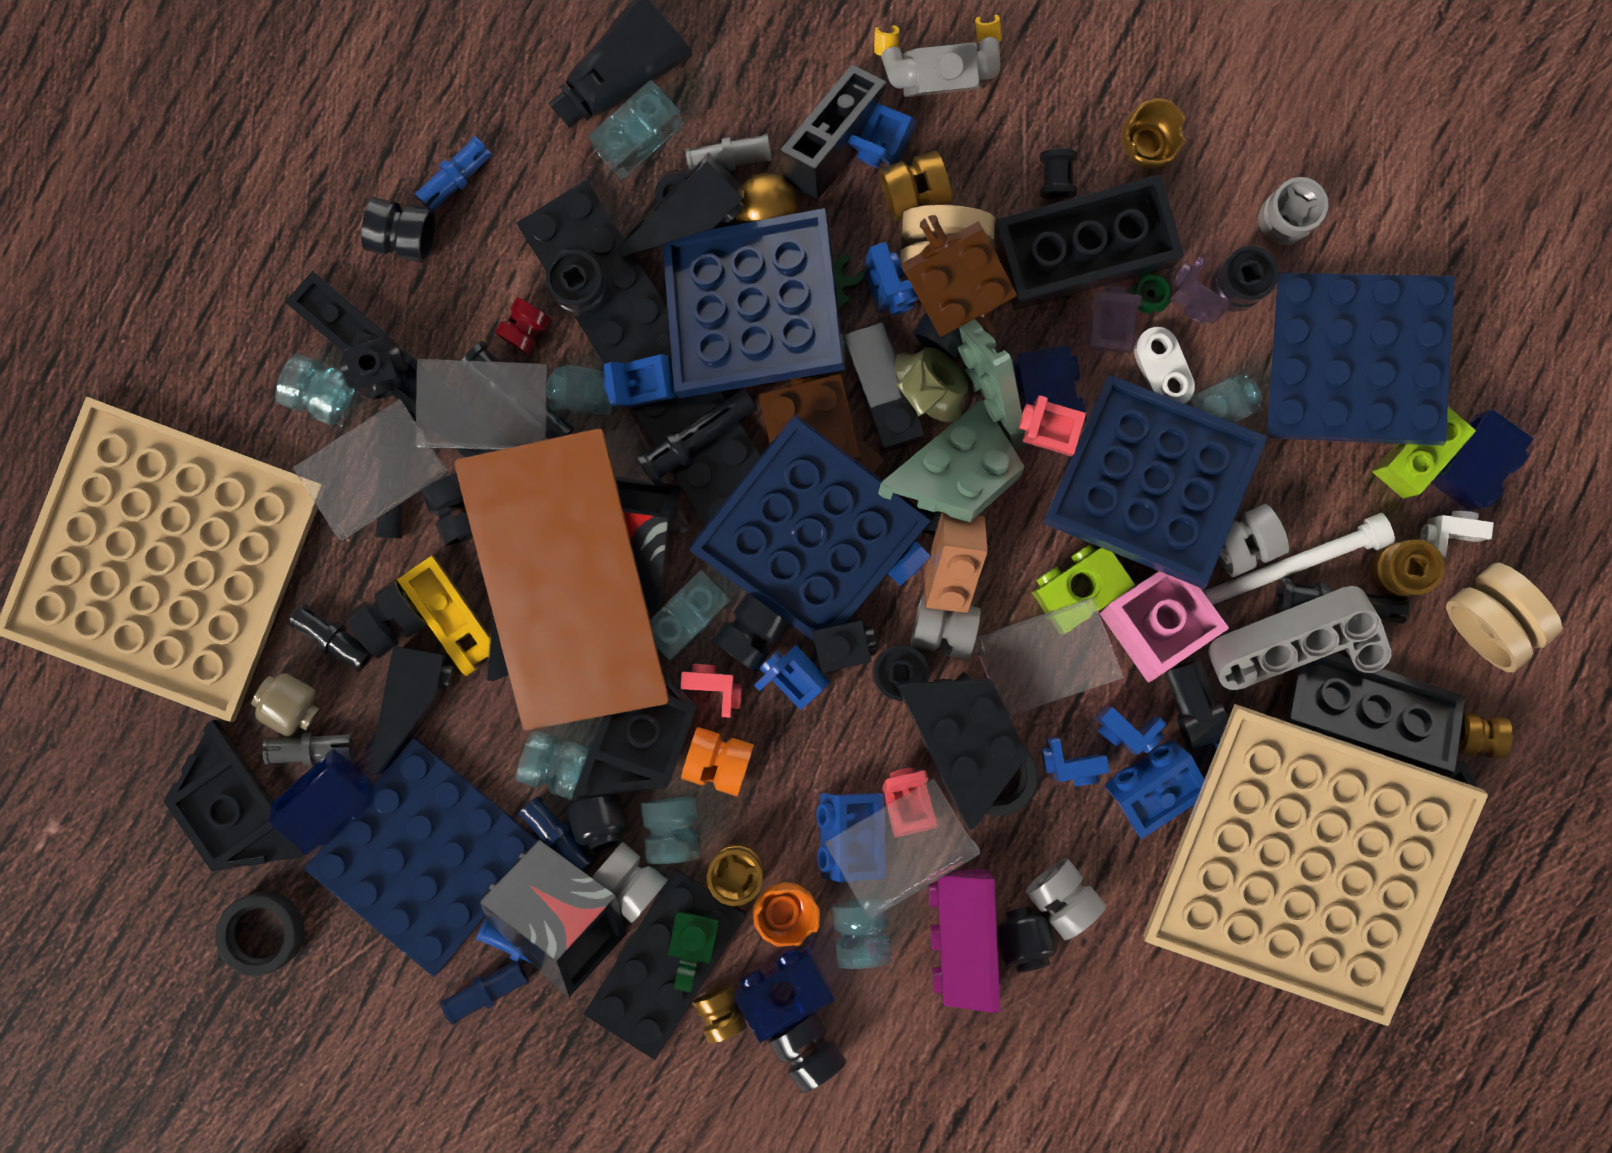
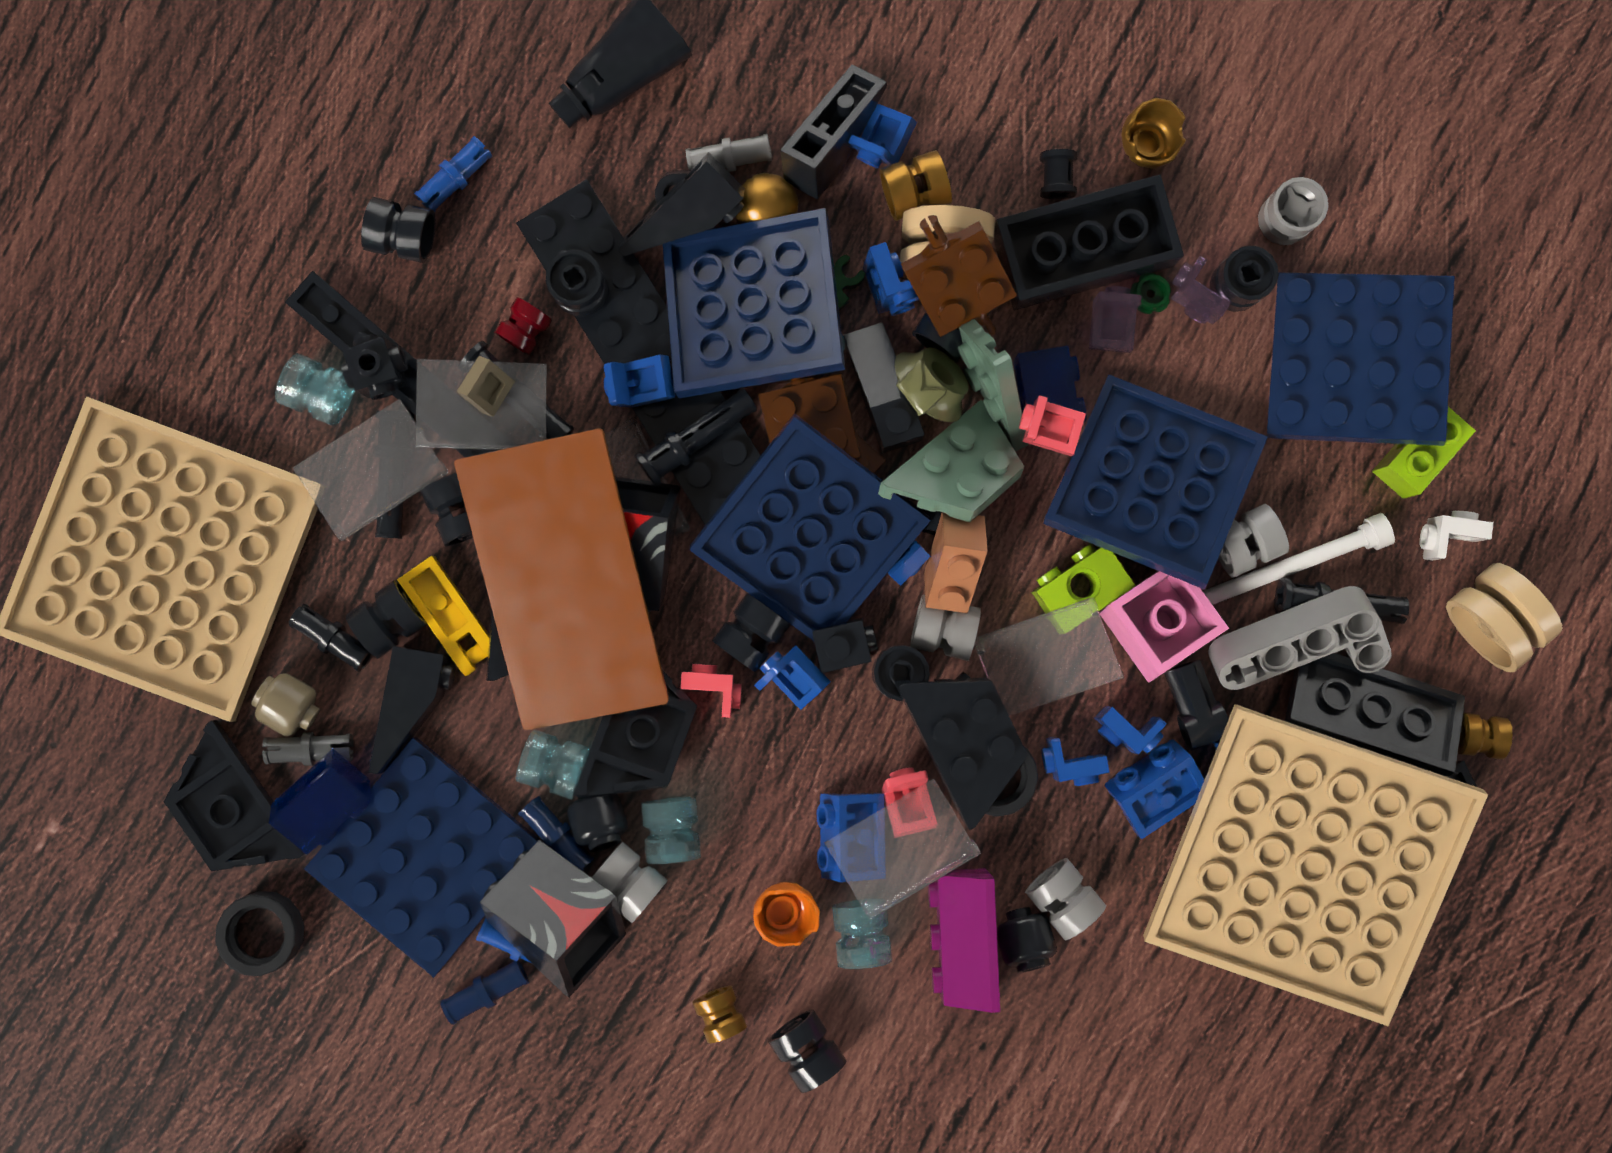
(485, 386): none -> dark tan plate
(578, 390): clear light blue bracket -> none
(636, 129): clear light blue brick -> none
(639, 992): black plate -> none
(688, 614): clear light blue brick -> none
(693, 942): dark green plate -> none
(717, 761): orange wheel -> none
(735, 874): pearl gold wheel -> none
(769, 1015): clear blue brick -> none
(941, 67): light grey torso -> none
(1161, 367): white plate -> none
(1230, 399): clear light blue bracket -> none
(1407, 568): pearl gold wheel -> none
(1484, 461): clear blue brick -> none

